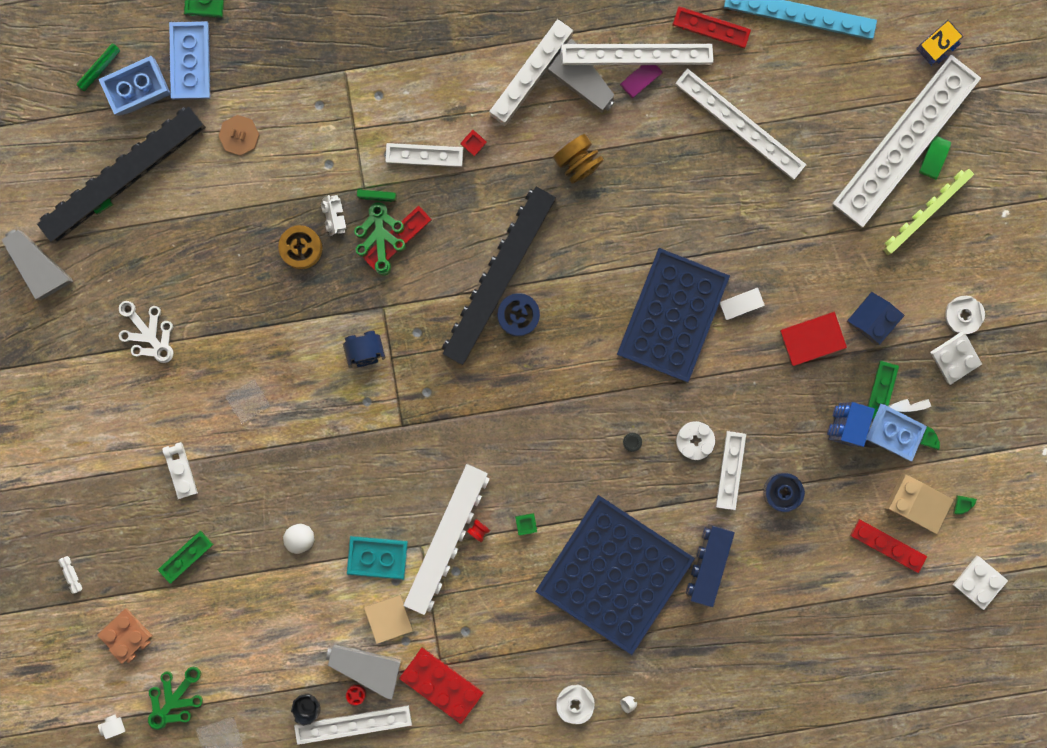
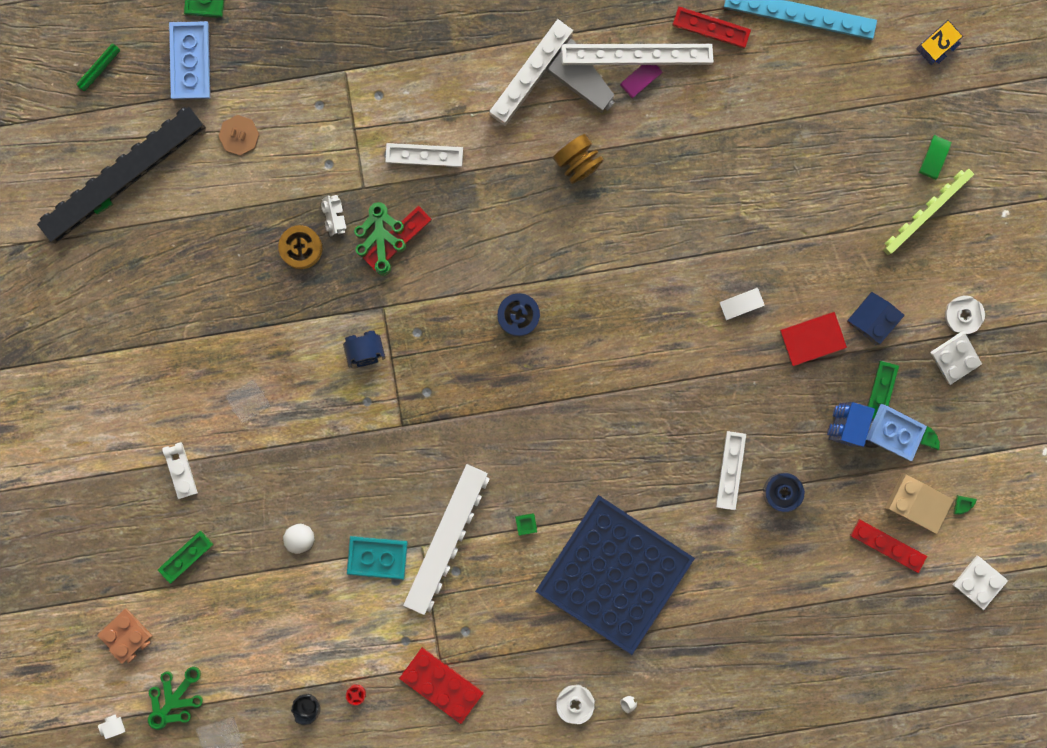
(35, 266): light grey slope -> none
(70, 575): white axle -> none
(134, 86): light blue brick -> none
(148, 334): white plant -> none
(353, 725): white plate -> none
(366, 668): light grey slope -> none
(376, 195): green tile -> none
(388, 619): tan tile -> none
(473, 143): red plate -> none
(478, 530): red wheel -> none
(499, 275): black brick -> none
(632, 442): pearl dark grey plate -> none
(673, 315): dark blue plate -> none
(704, 447): white plate -> none
(710, 565): dark blue brick -> none
(740, 124): white plate -> none
(904, 405): white slope -> none
(906, 141): white plate -> none

